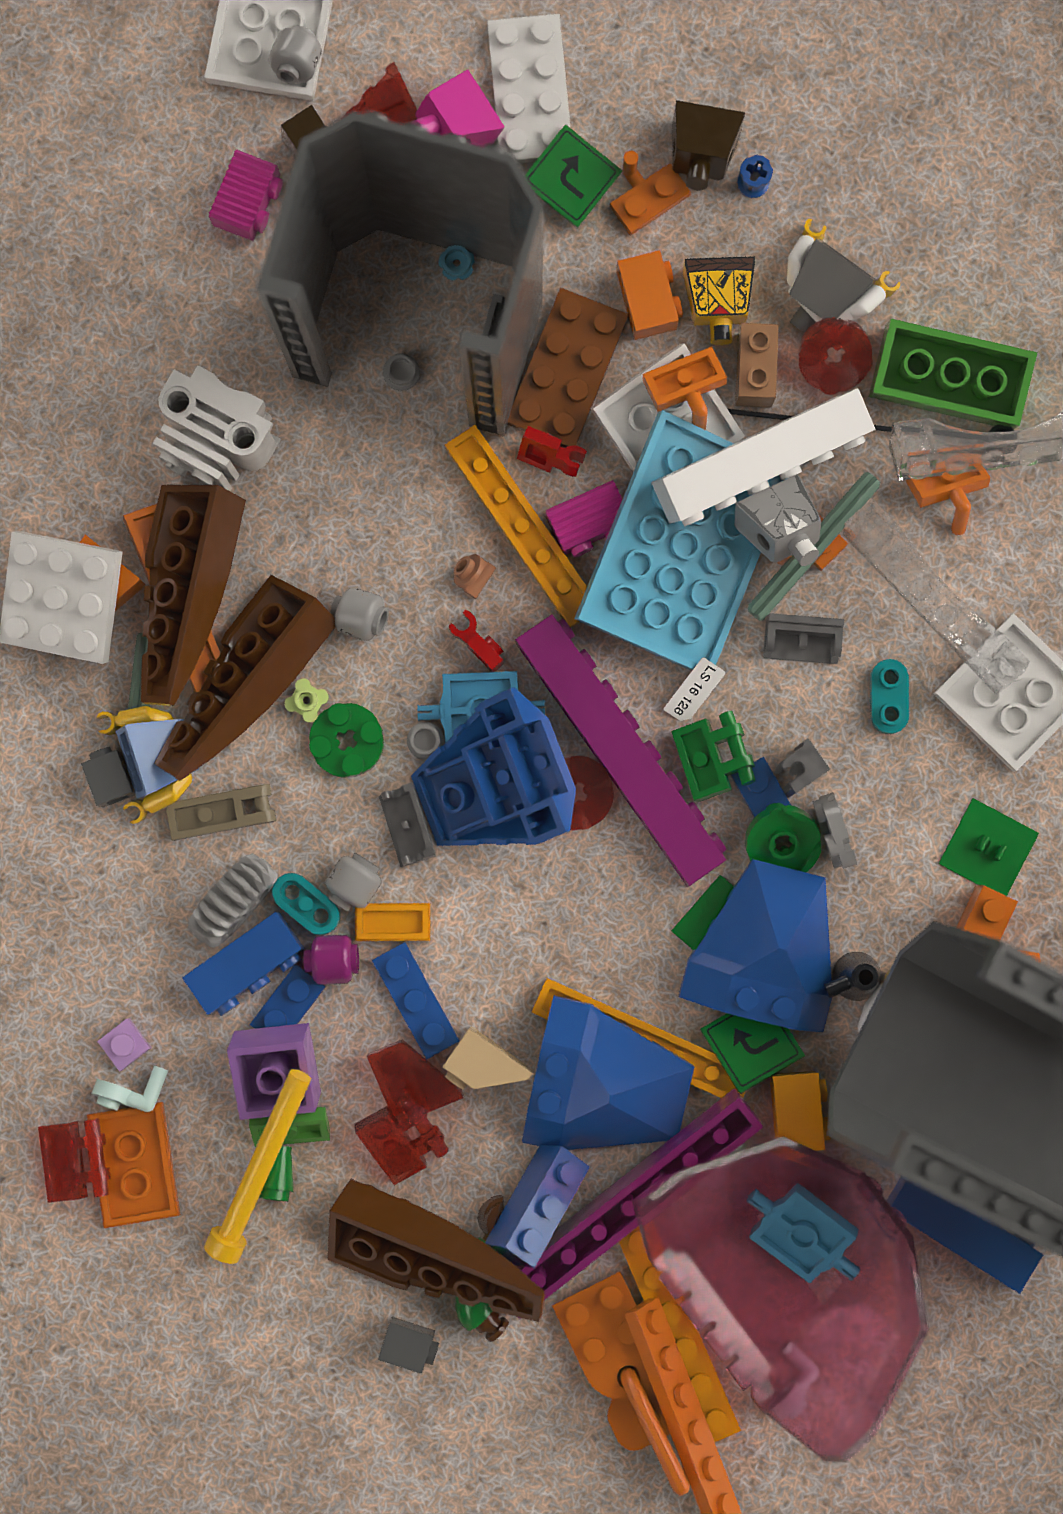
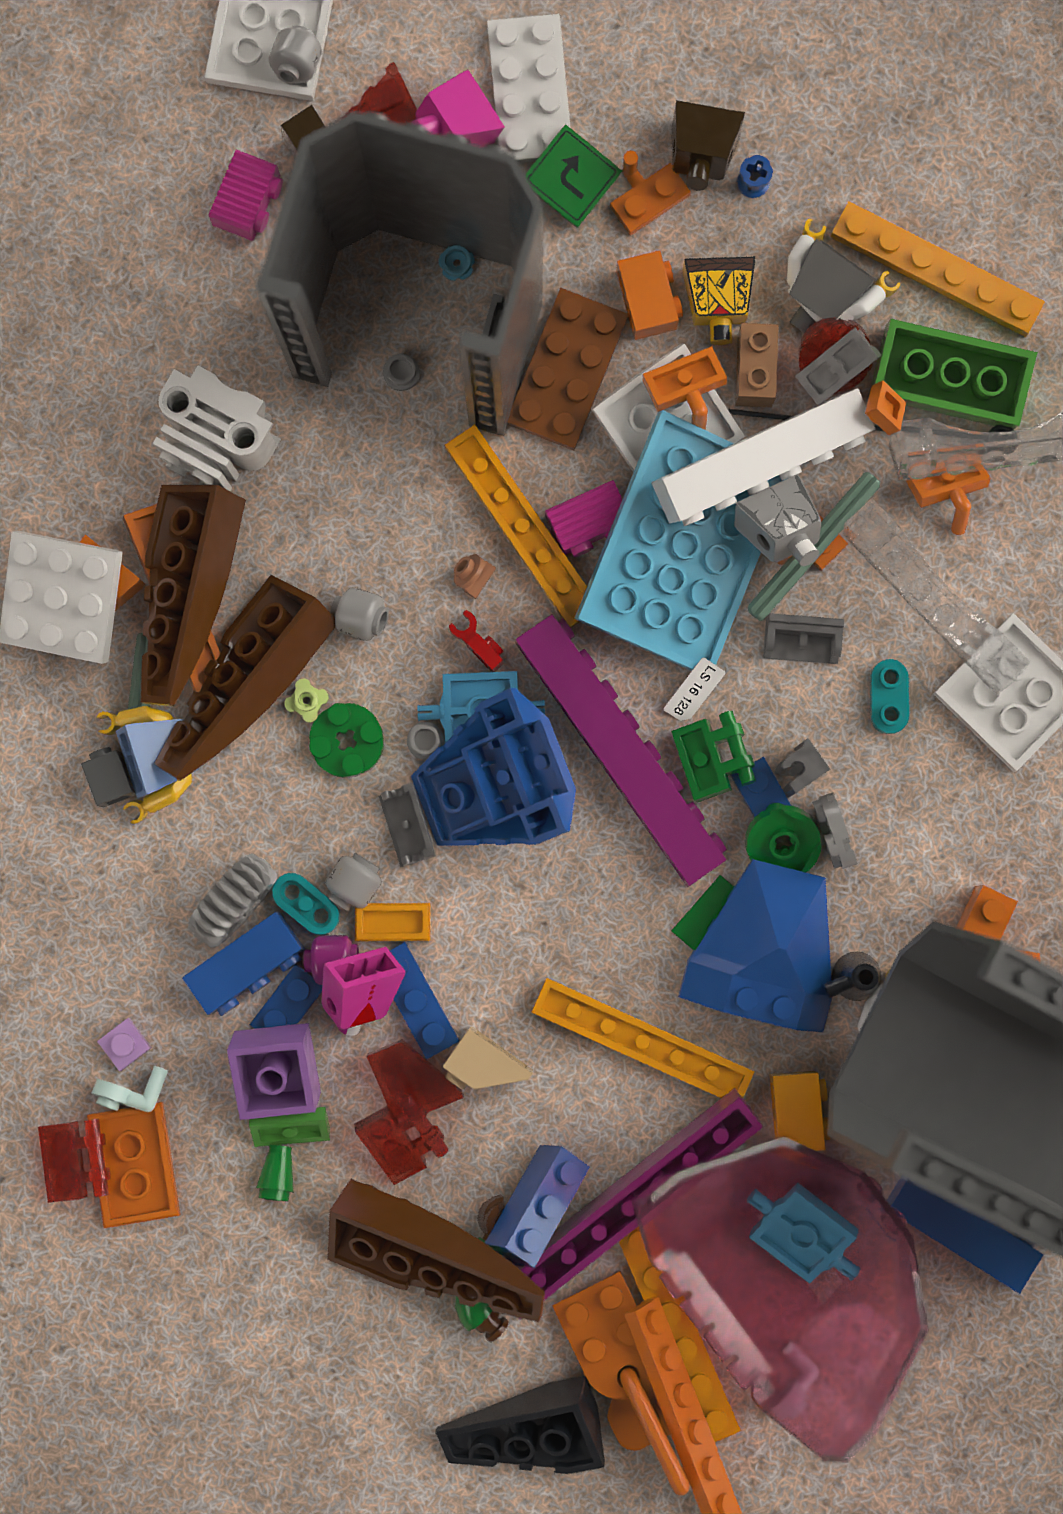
(219, 812): dark tan plate -> none
(226, 1241): yellow piece -> none
(360, 988): none -> dark pink torso
(408, 1345): dark grey brick -> none
(540, 1428): none -> black wedge
(544, 452): red plate -> none
(596, 787): clear red plate -> none
(603, 1083): blue wedge -> none
(751, 1049): green piece -> none
(837, 366): none -> flat silver hinge
(885, 407): none -> orange plate
(937, 269): none -> light orange plate
(988, 847): green piece -> none

